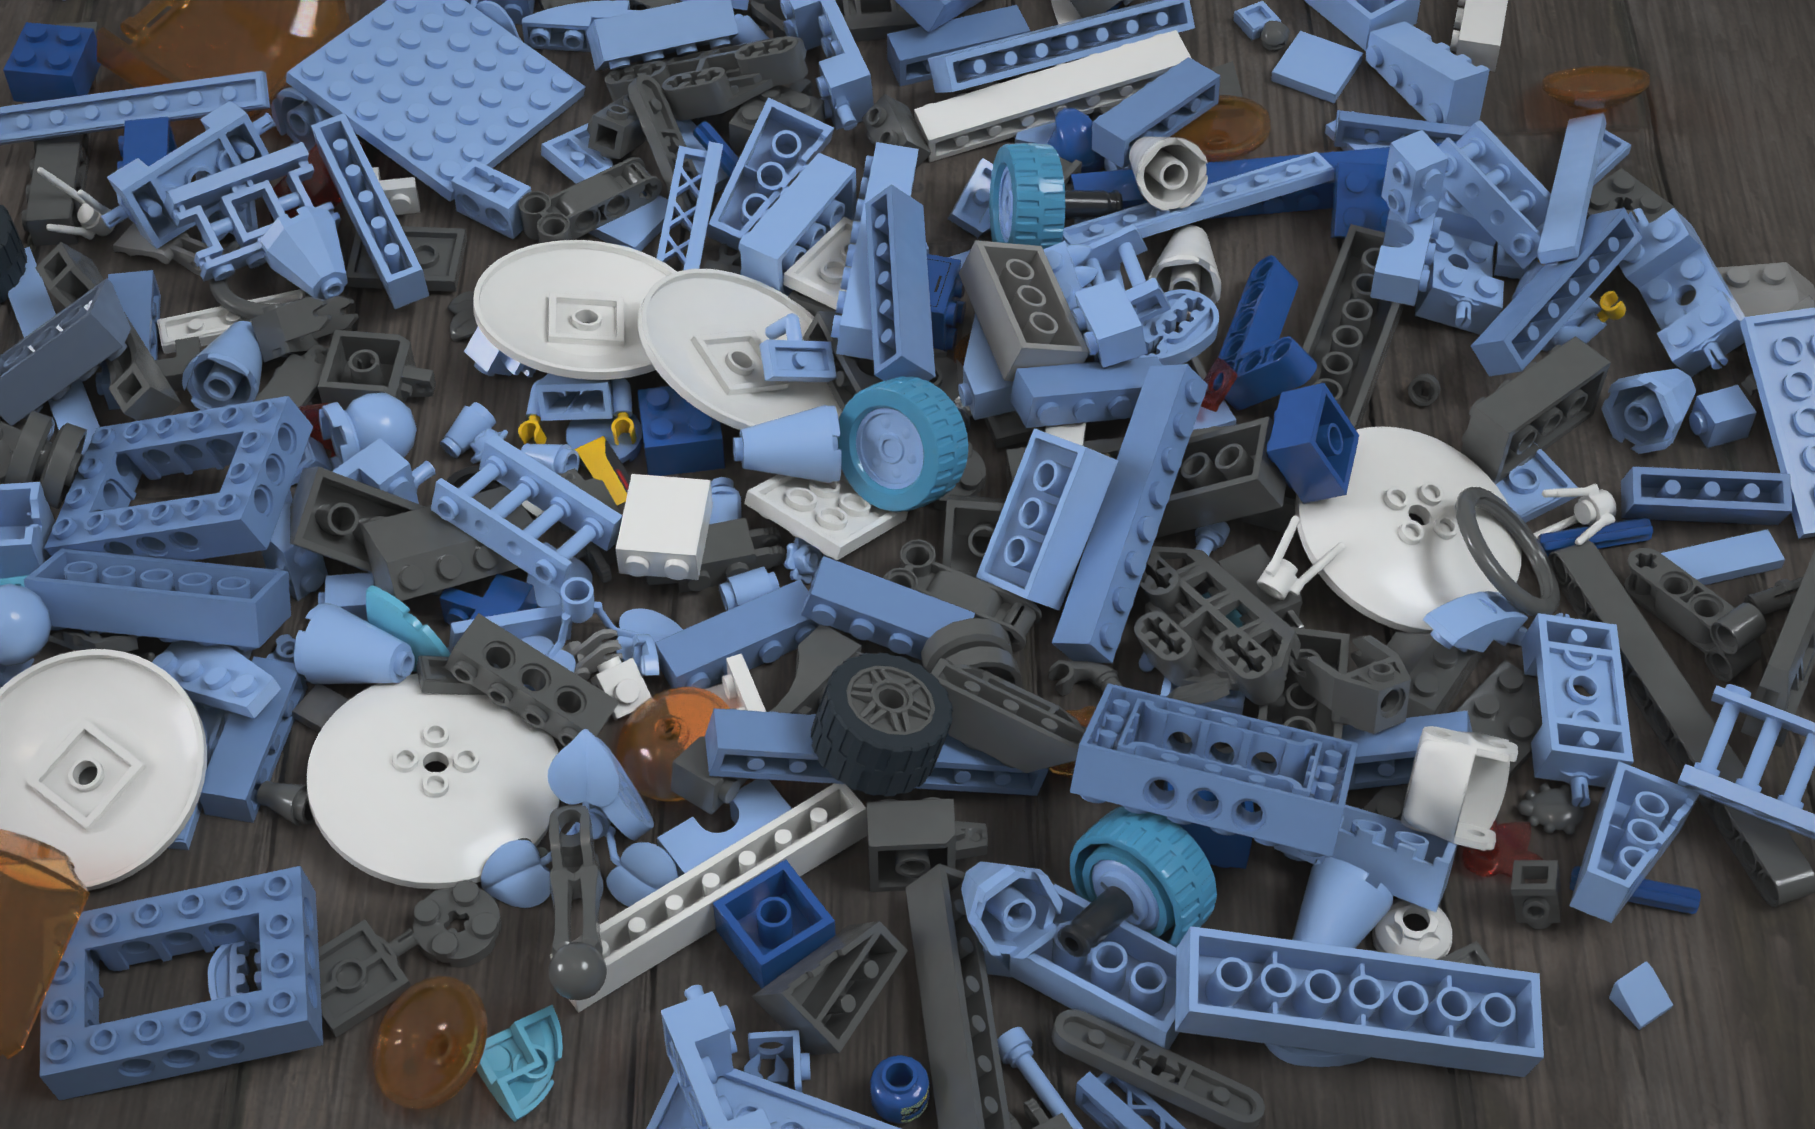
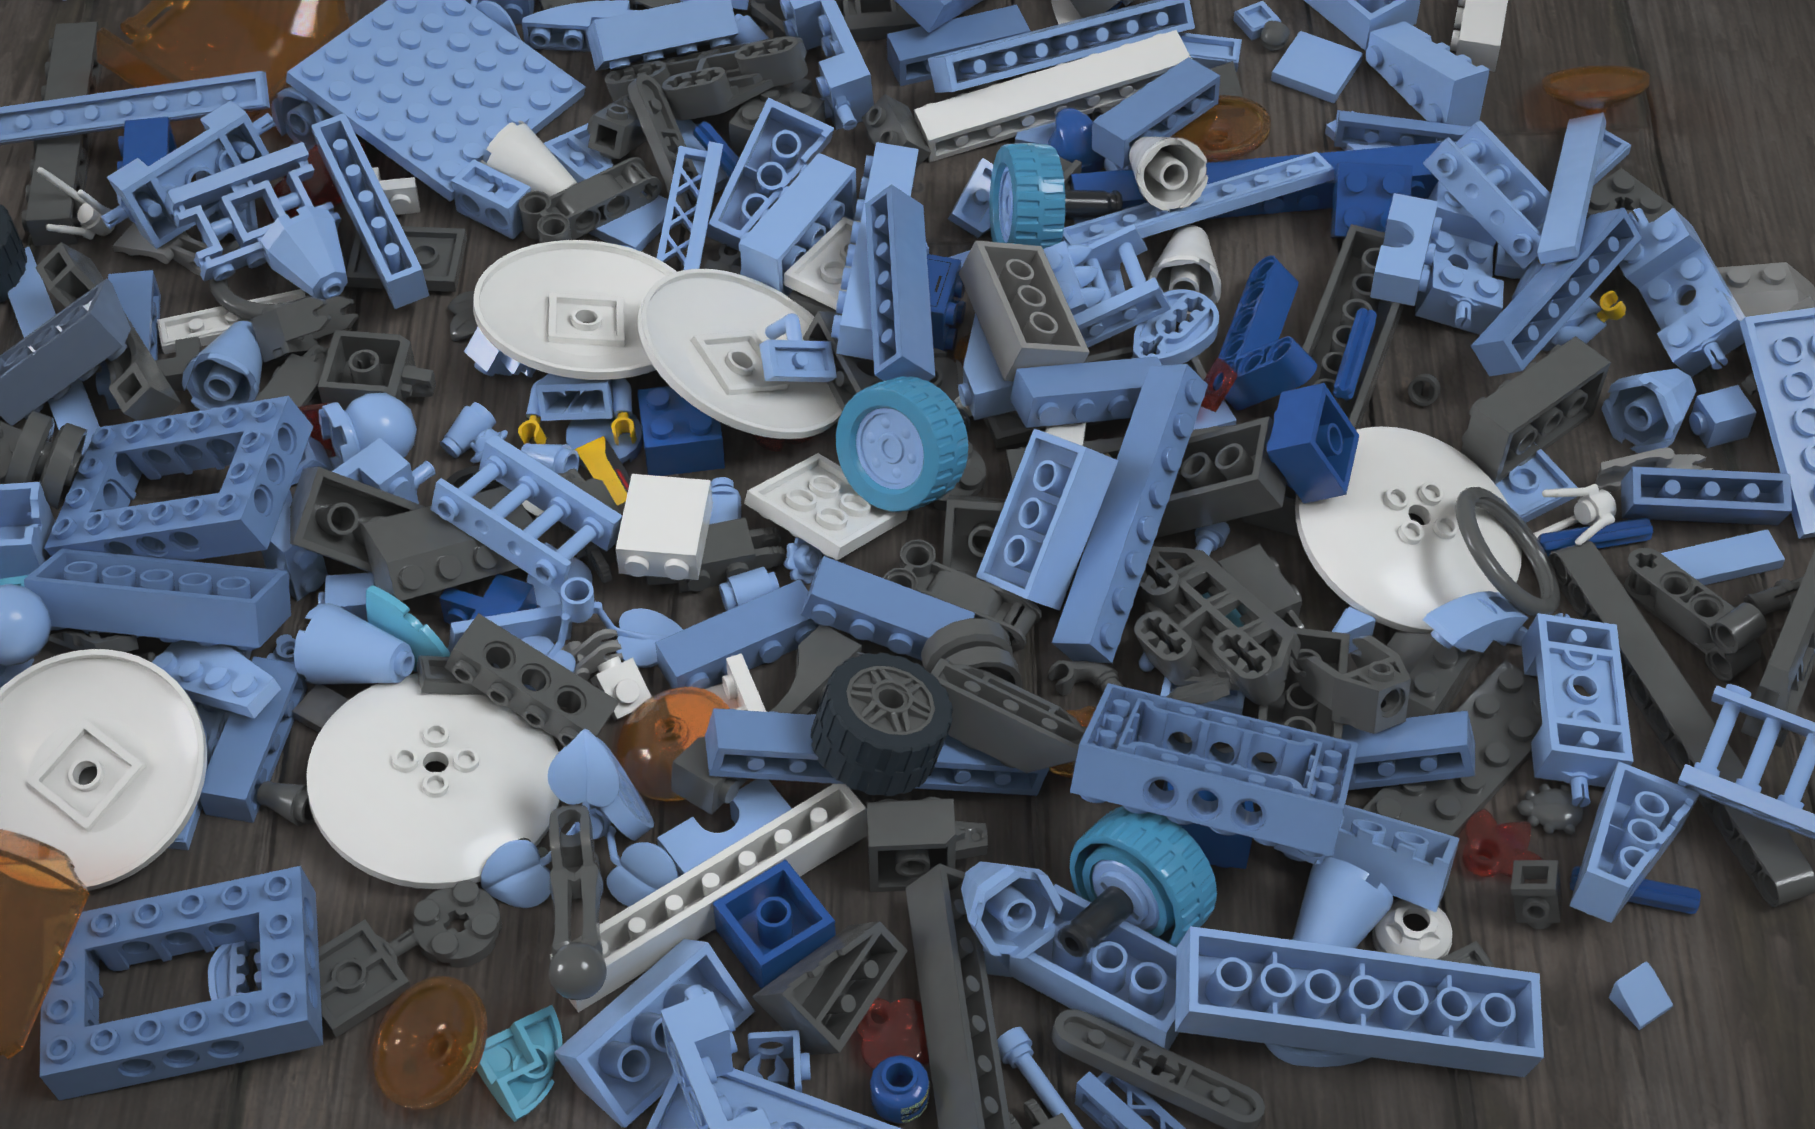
(52, 62): blue brick -> none
(525, 158): none -> white cone
(622, 1051): none -> light blue slope
(645, 654): light blue tile -> none
(793, 445): light blue cone -> none
(899, 1035): none -> clear red plate
(1109, 324): light blue brick -> none
(1212, 50): none -> light blue tile
(1280, 574): white plant -> none
(1354, 354): none -> blue axle
(1356, 624): none -> light blue slope
(1414, 177): light blue brick -> none
(1458, 785): white piece -> none
(1614, 470): none -> light grey arm

